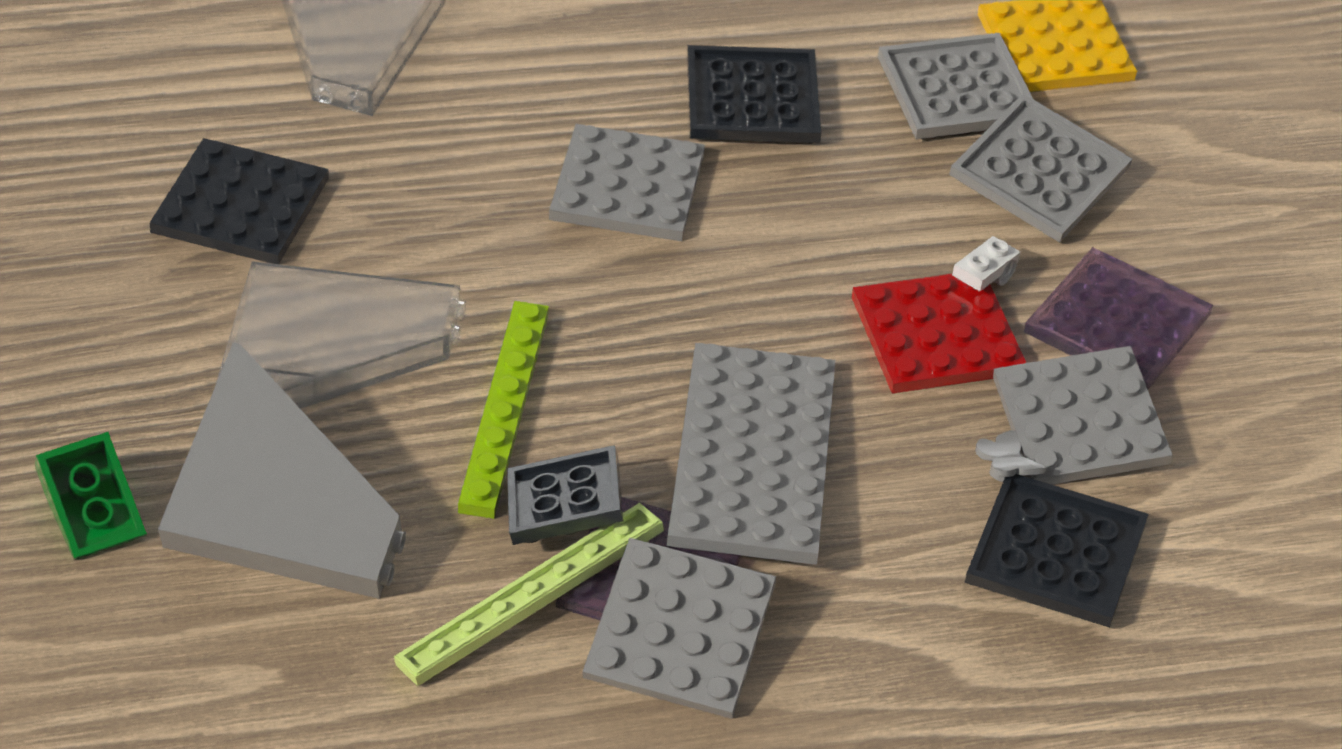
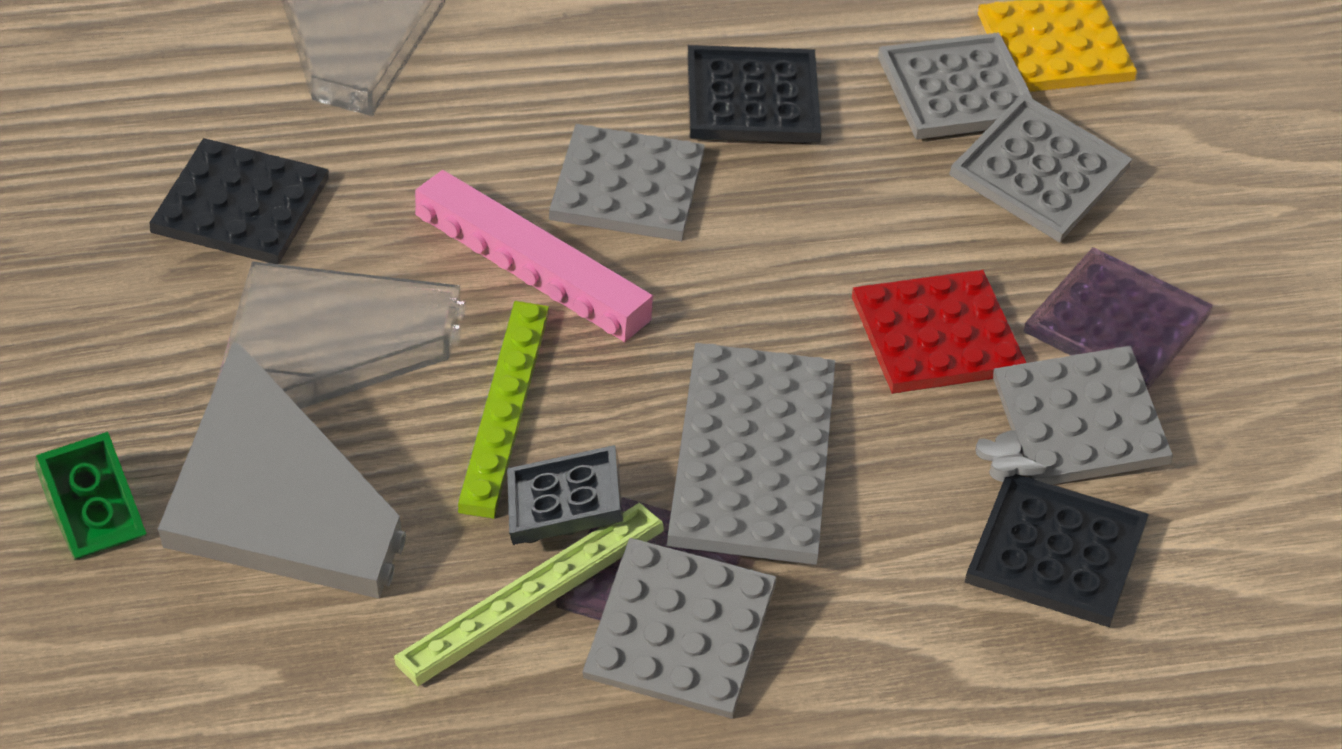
(534, 255): none -> bright pink brick
(988, 263): white plate -> none

